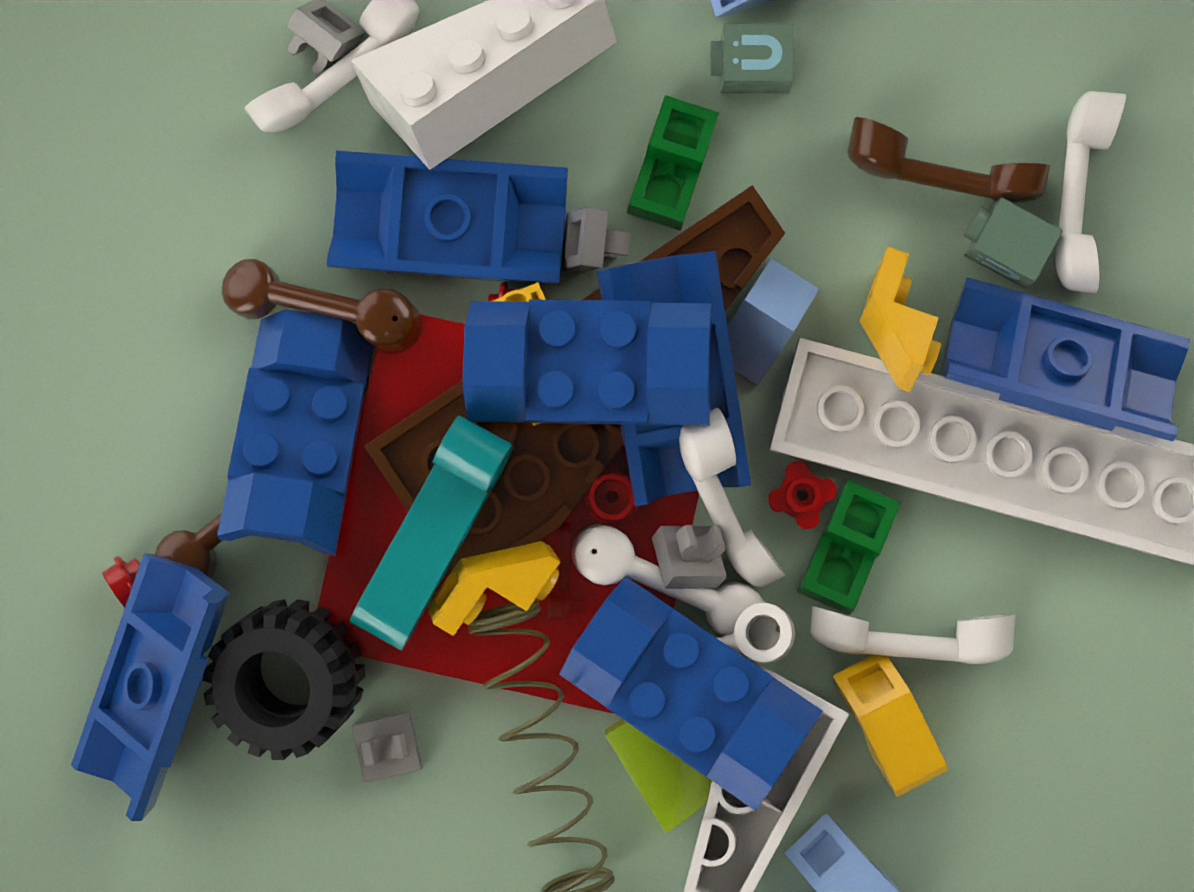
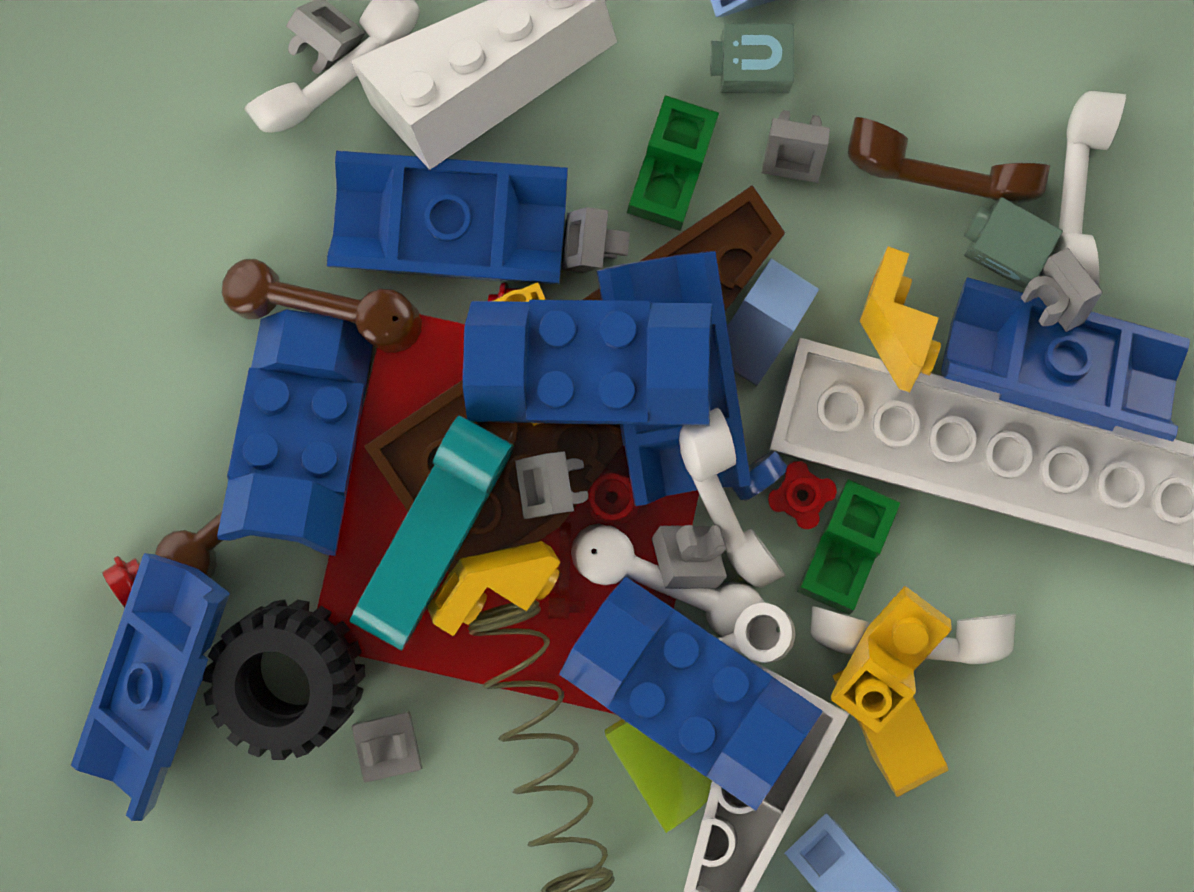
(546, 484): none -> light grey tile
(762, 474): none -> blue tile
(796, 148): none -> light grey tile
(883, 664): none -> yellow slope
(1064, 290): none -> light grey tile

